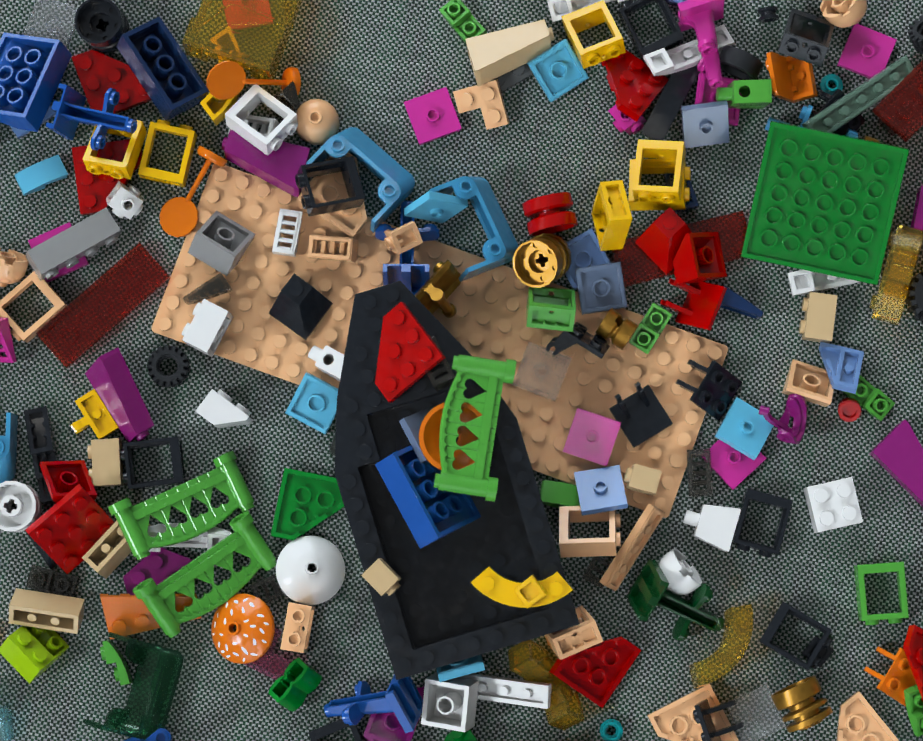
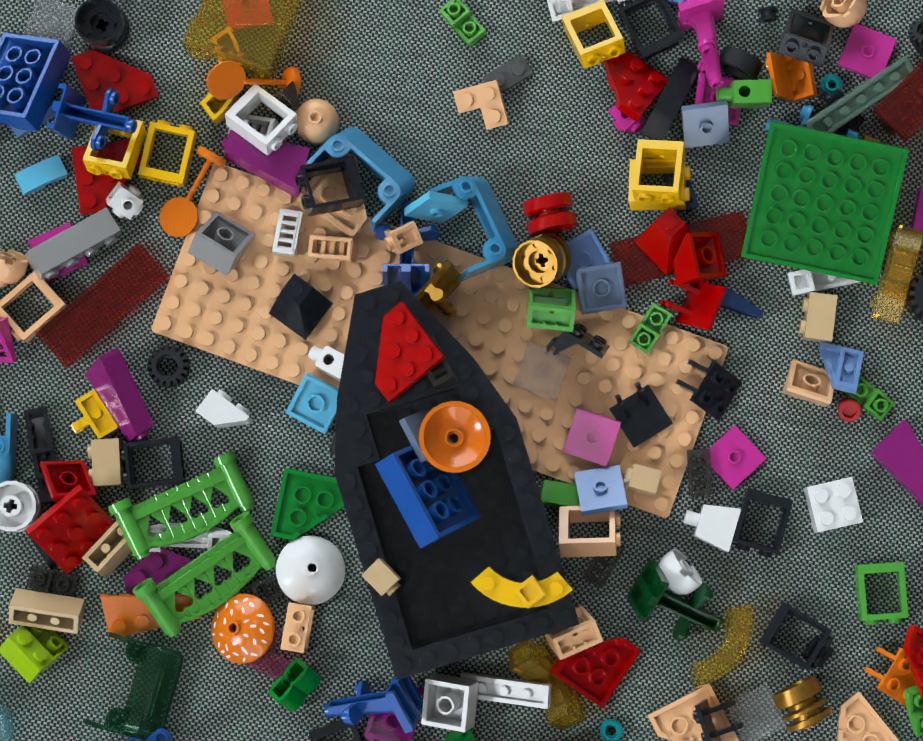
(112, 655): bright green slope -> none
(162, 68): dark blue brick -> none
(206, 327): white brick -> none
(214, 287): clear smoke slope -> none
(432, 116): dark pink plate -> none
(460, 668): medium azure plate -> none
(490, 377): bright green piece -> none
(507, 49): tan slope -> none
(558, 70): medium azure plate -> none
(612, 215): yellow window -> none
(616, 329): pearl gold wheel -> none
(632, 547): light nougat tile -> none
(684, 56): white slope -> none
(744, 429): medium azure plate -> none
(796, 408): magenta helmet -> none

